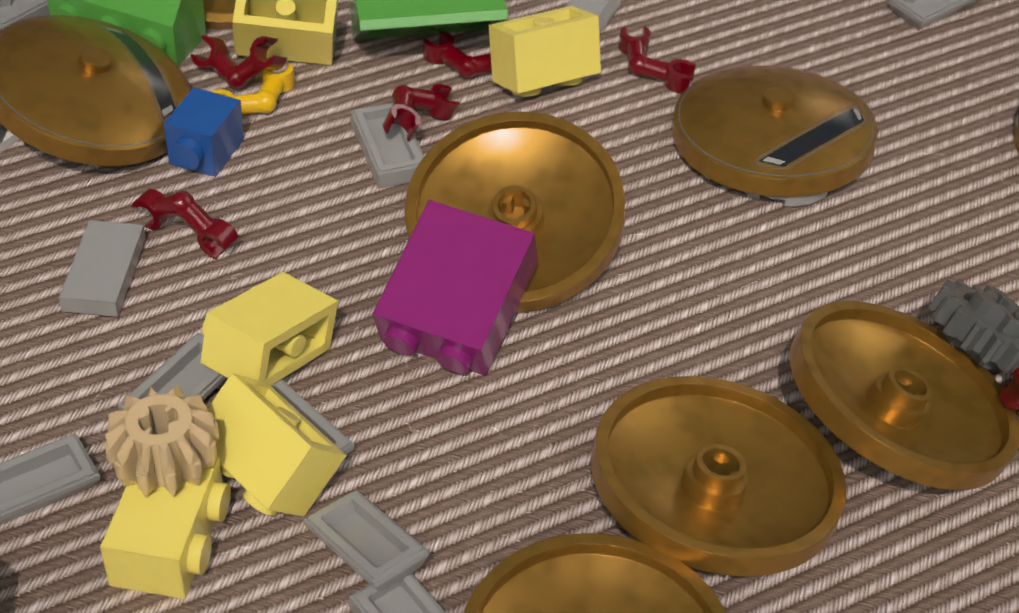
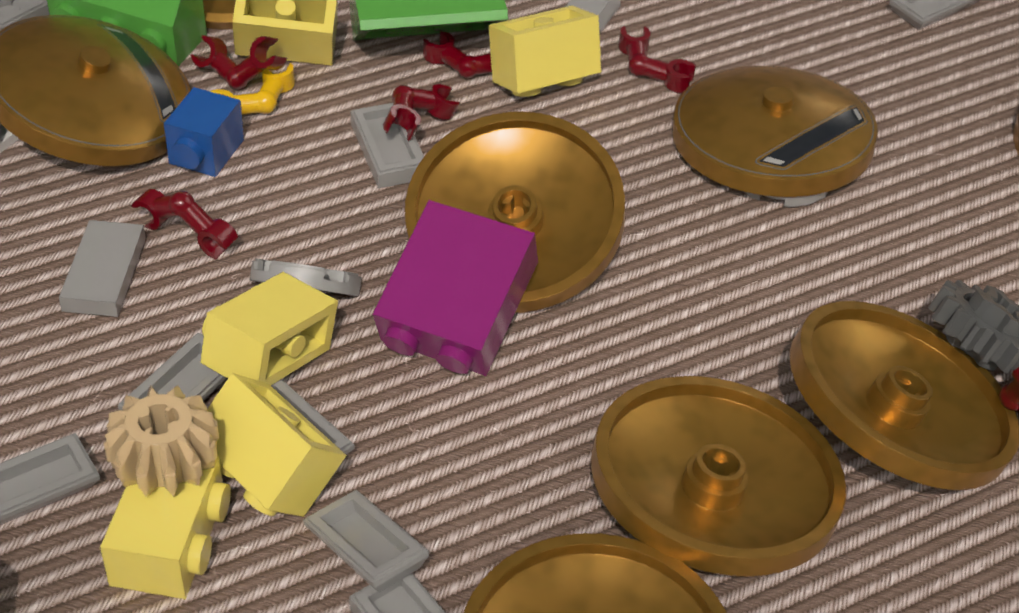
(317, 277): none -> light grey tile

